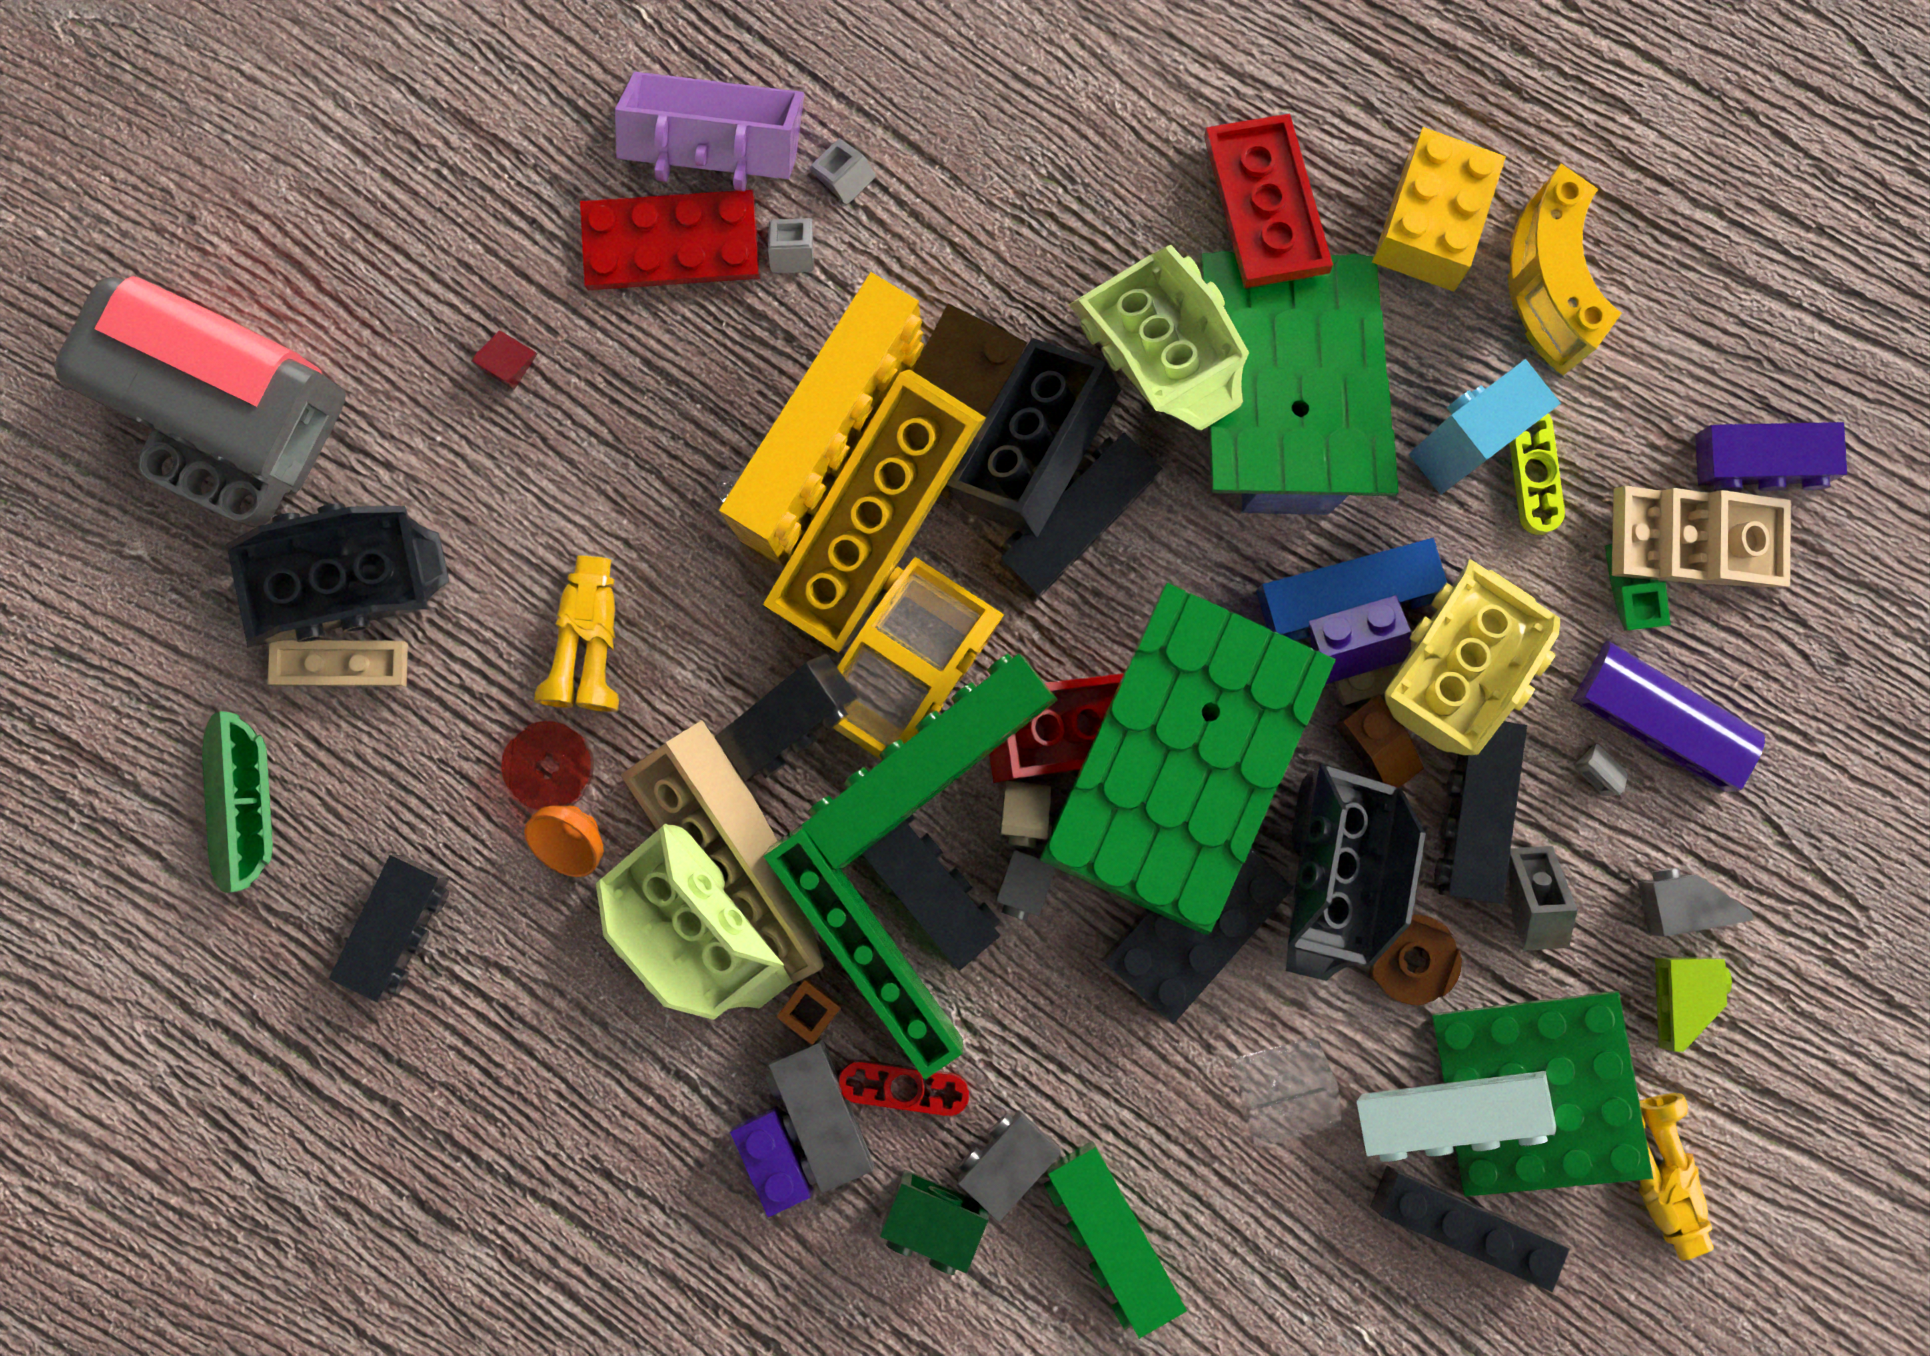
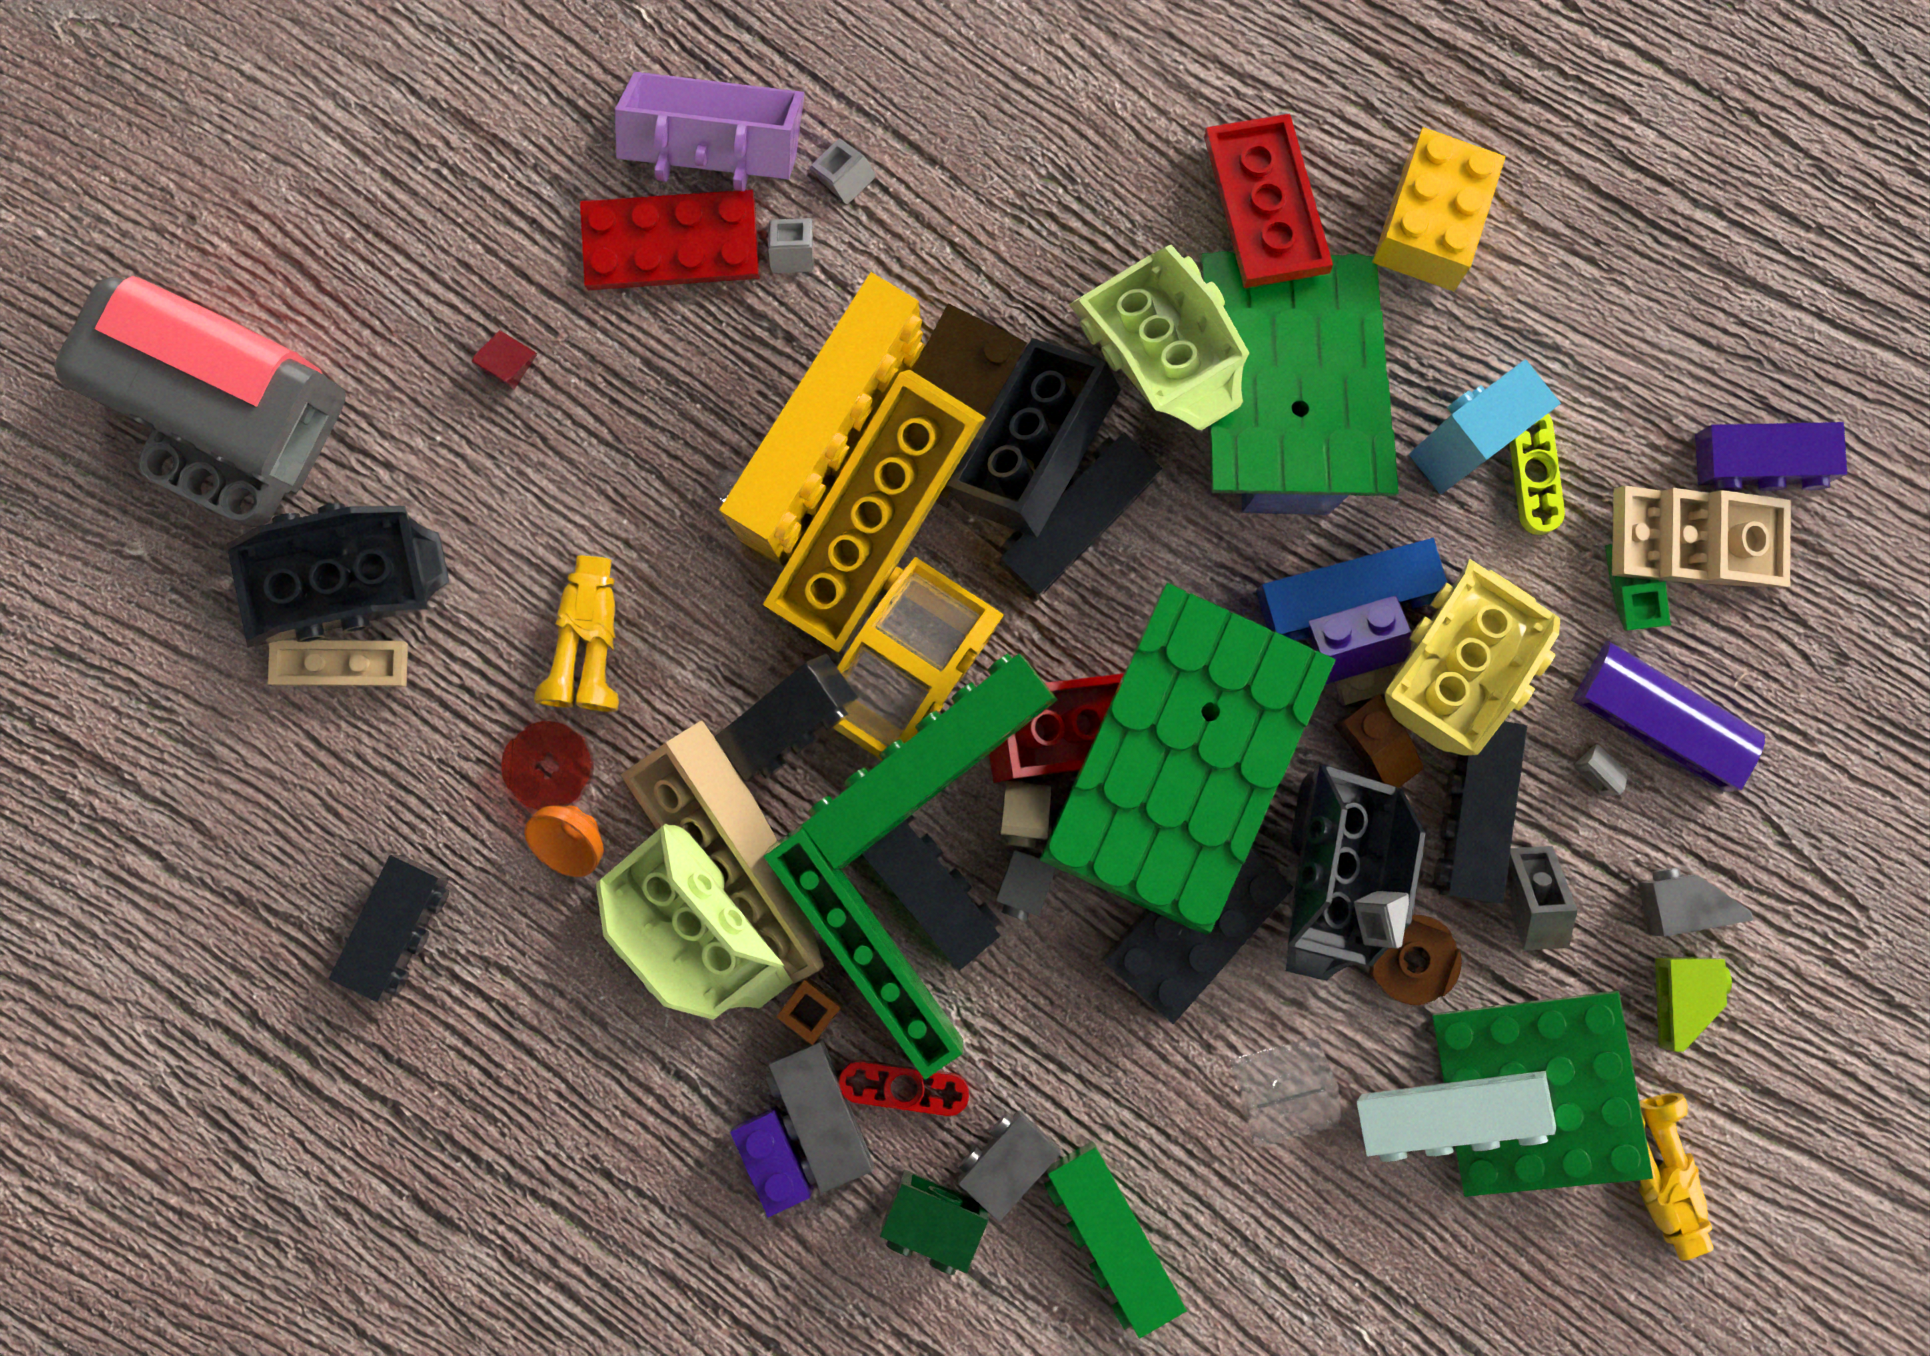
(236, 802): green brick -> none
(1382, 918): none -> light grey slope
(1469, 1228): black brick -> none
(1550, 276): yellow window -> none

